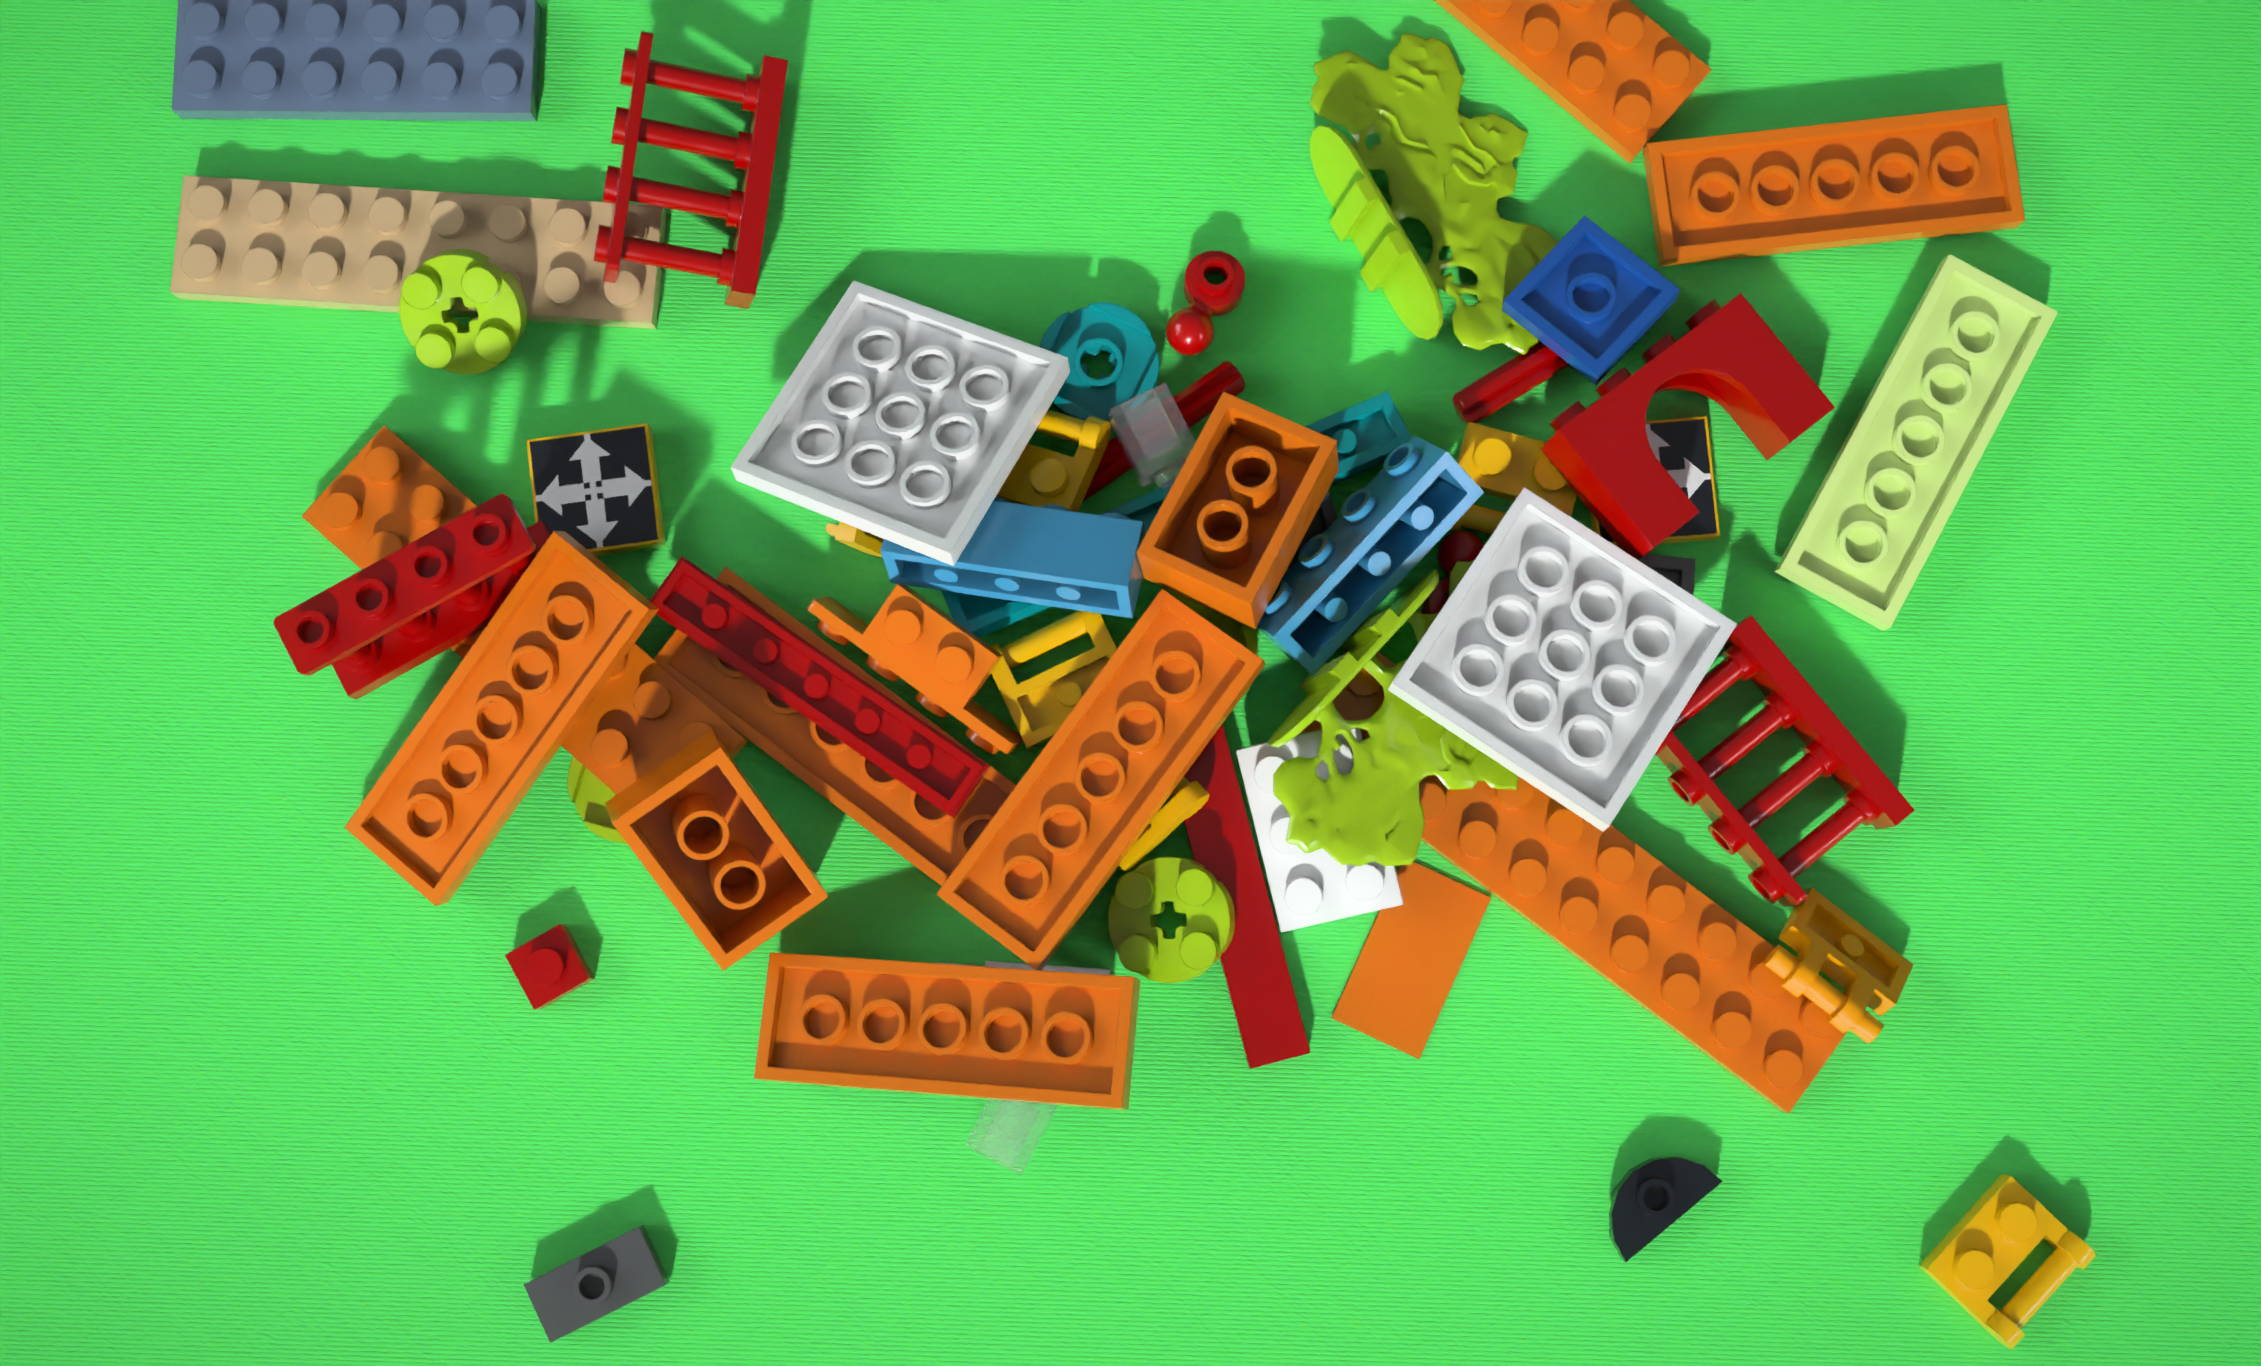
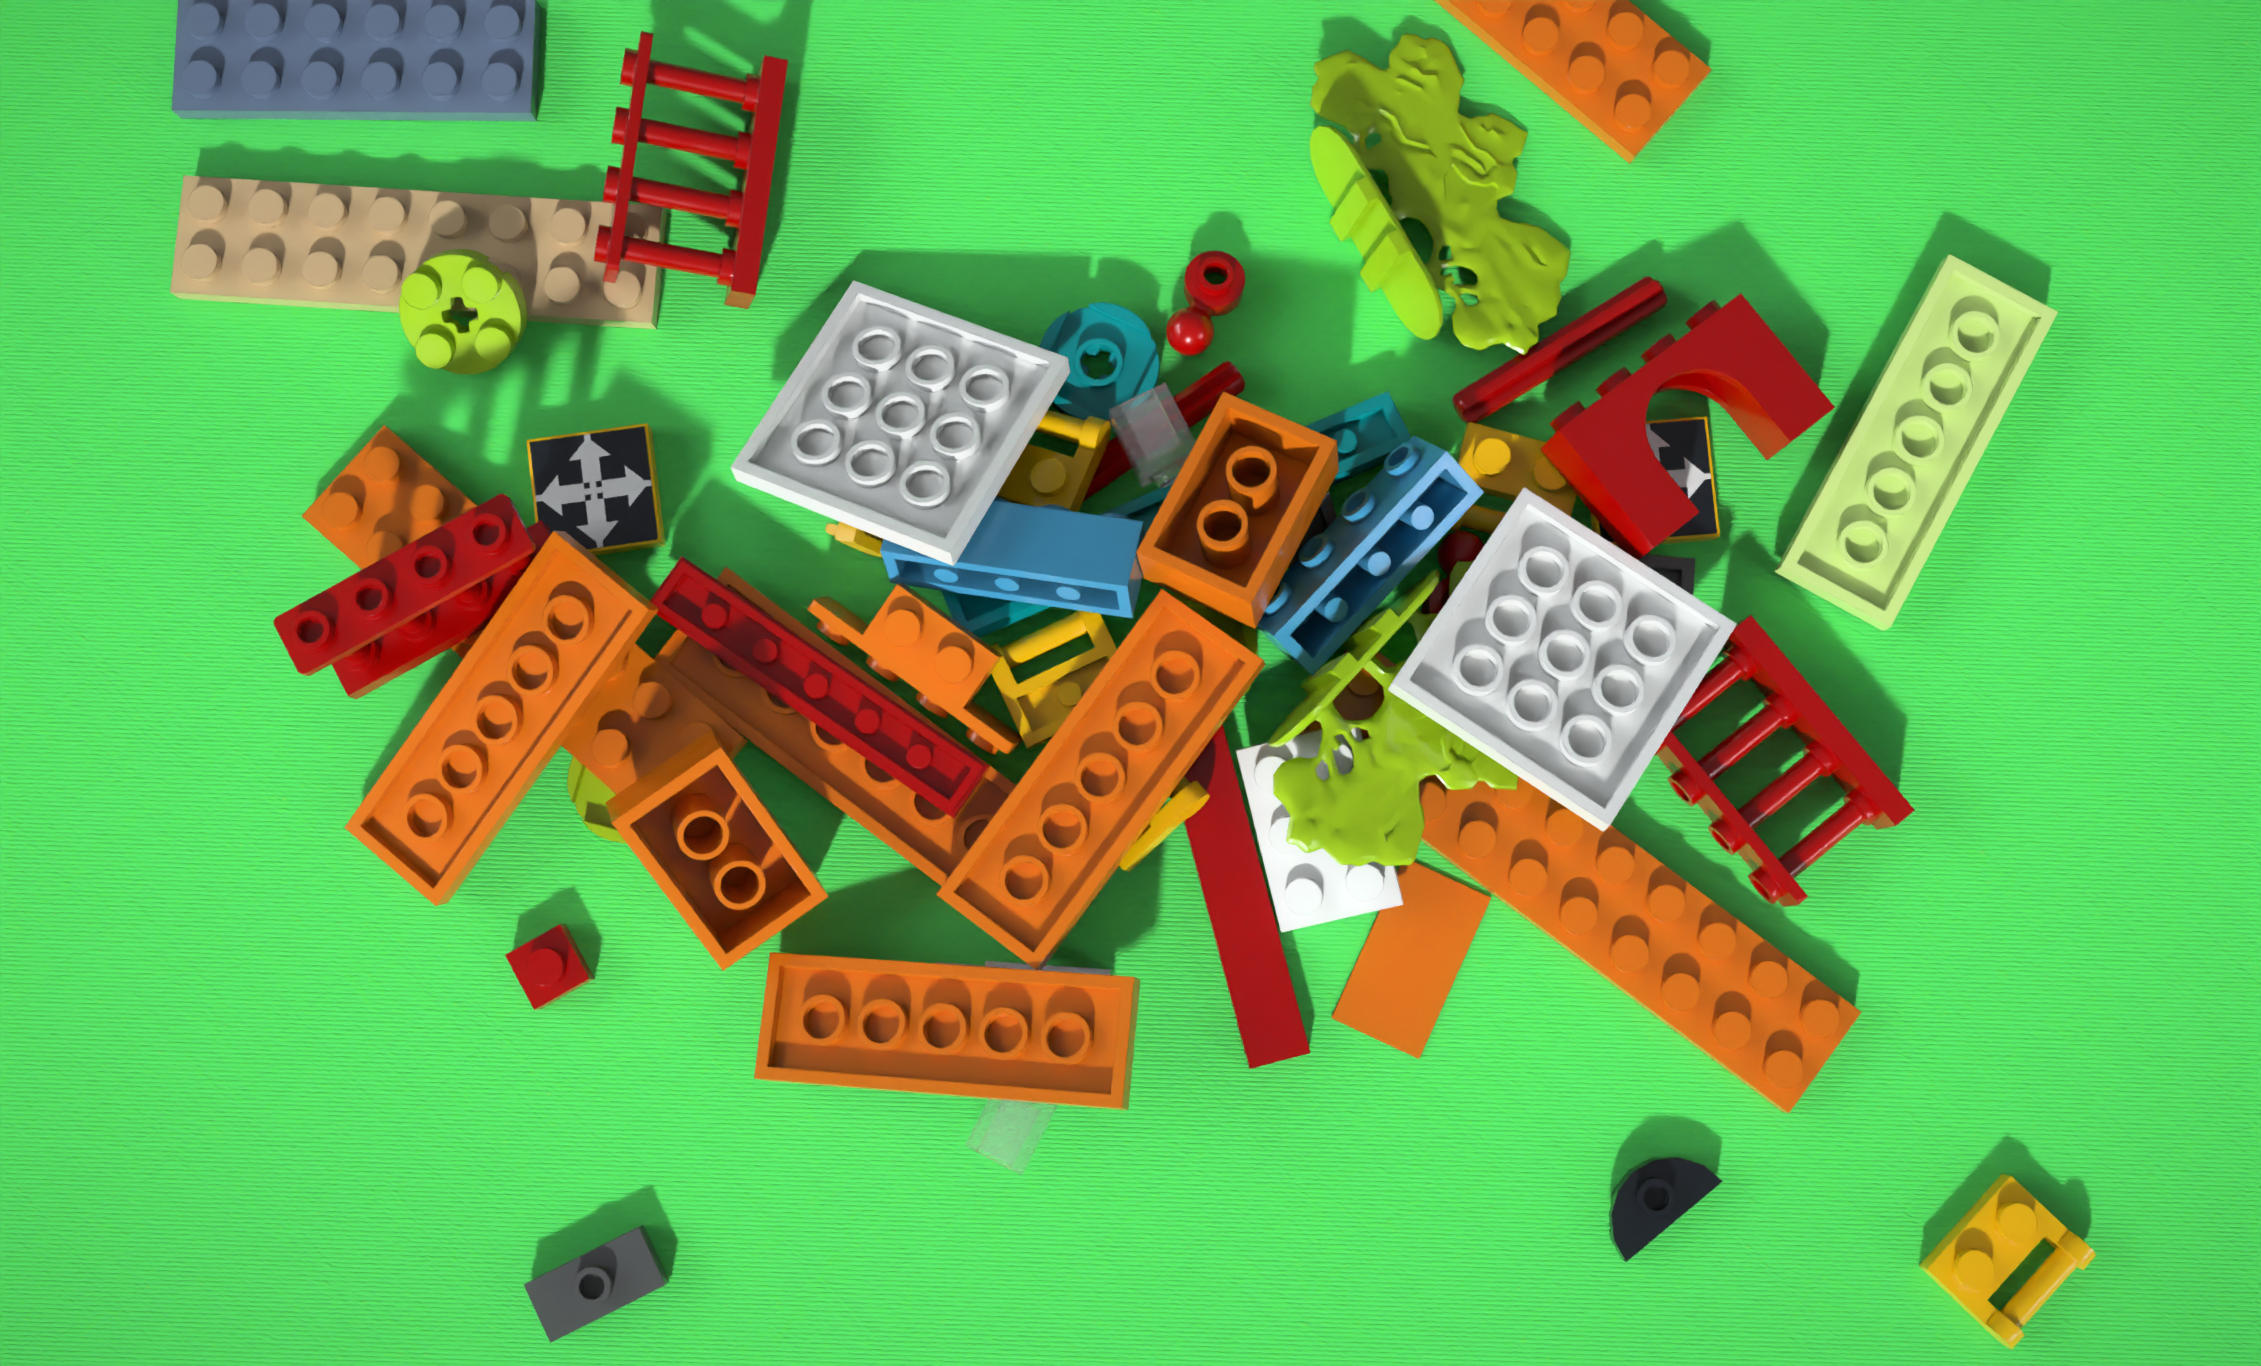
(1196, 945): lime plate -> none
(1590, 300): blue plate -> none
(1833, 185): orange plate -> none
(1847, 954): light orange plate -> none

